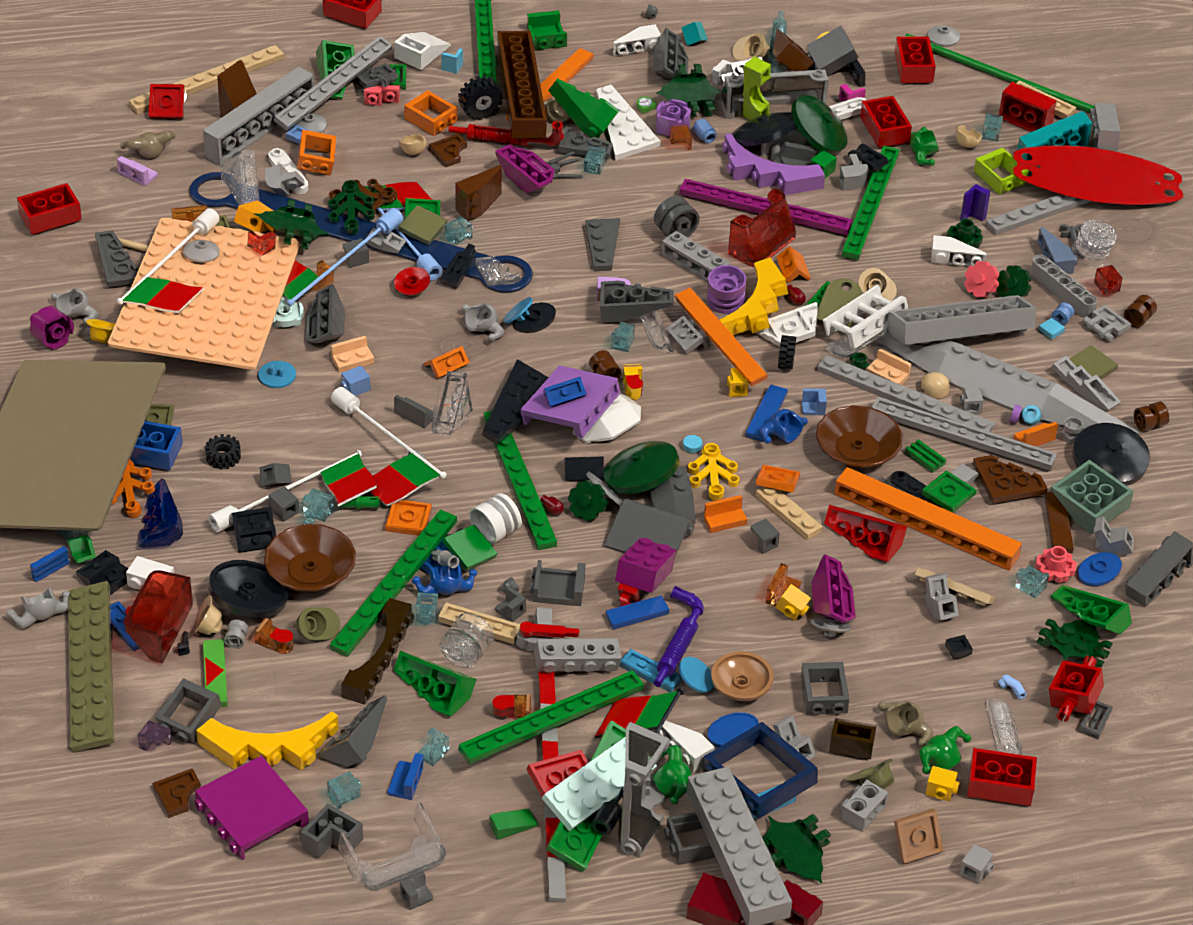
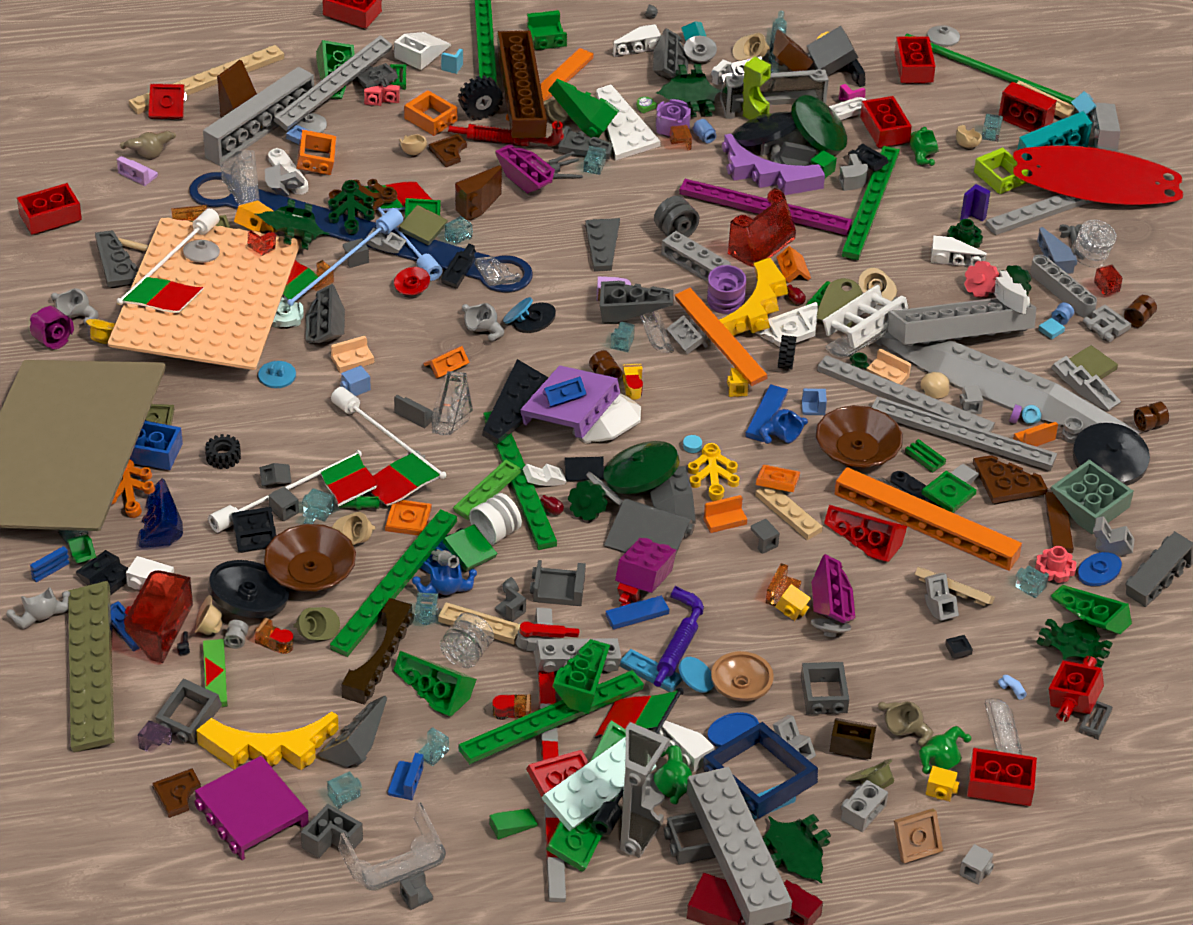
(355, 527): none -> tan piece
(487, 488): none -> bright green tile
(547, 476): none -> white slope
(581, 675): none -> green wedge
(700, 48): none -> light grey dish
(1011, 294): none -> white slope
(1084, 103): none -> medium azure panel

